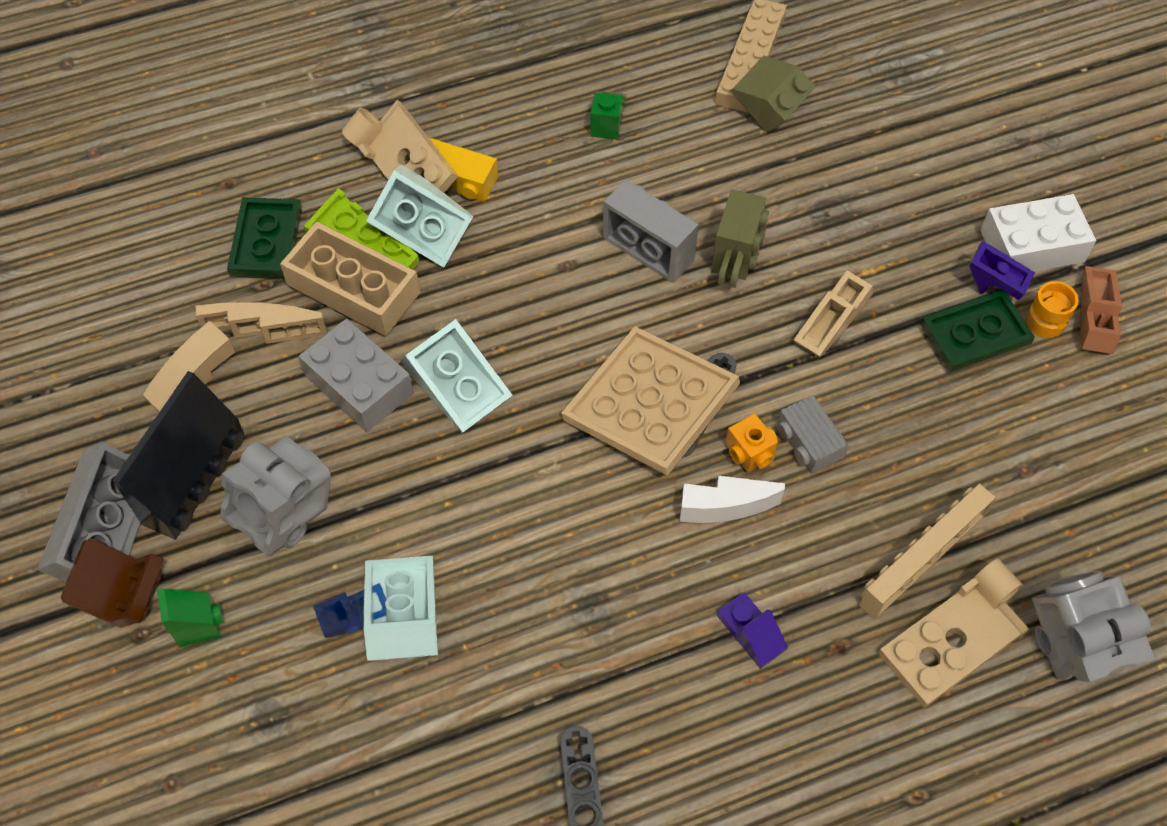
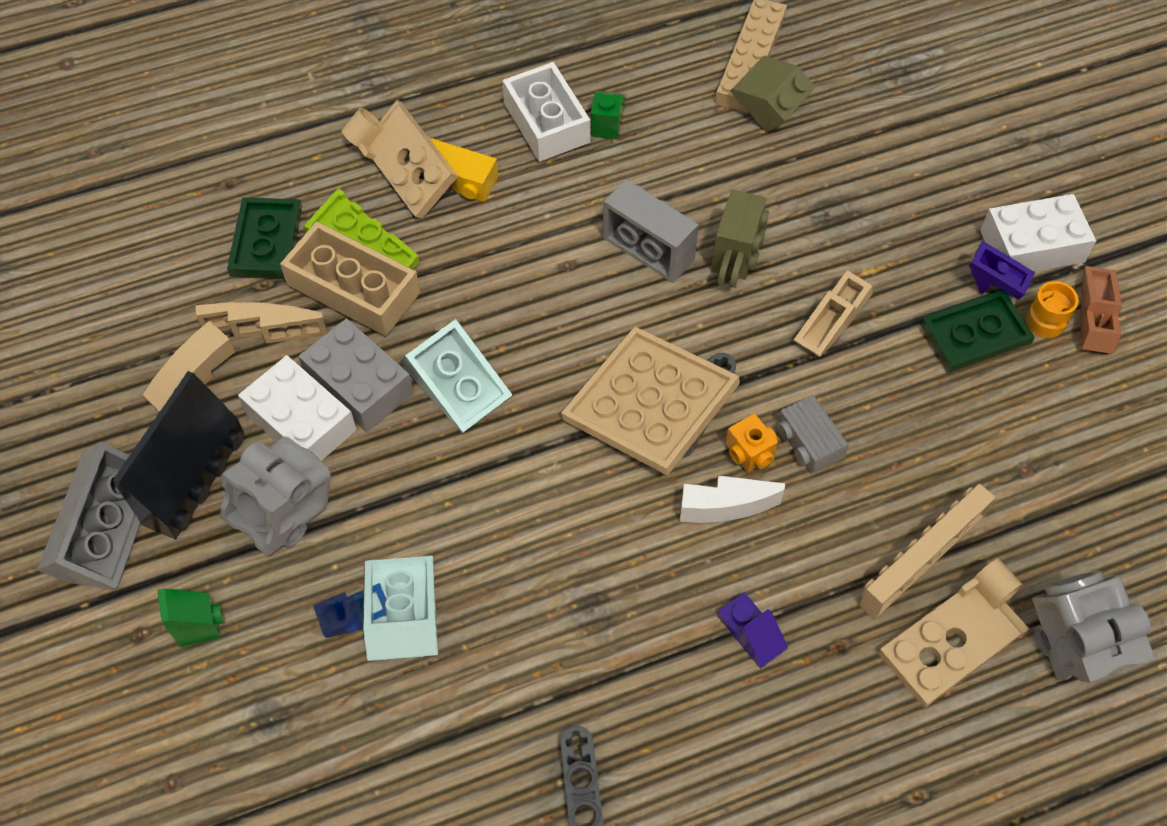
(111, 583): reddish brown bracket -> none
(297, 407): none -> white brick
(420, 215): light aqua slope -> none
(546, 111): none -> white brick

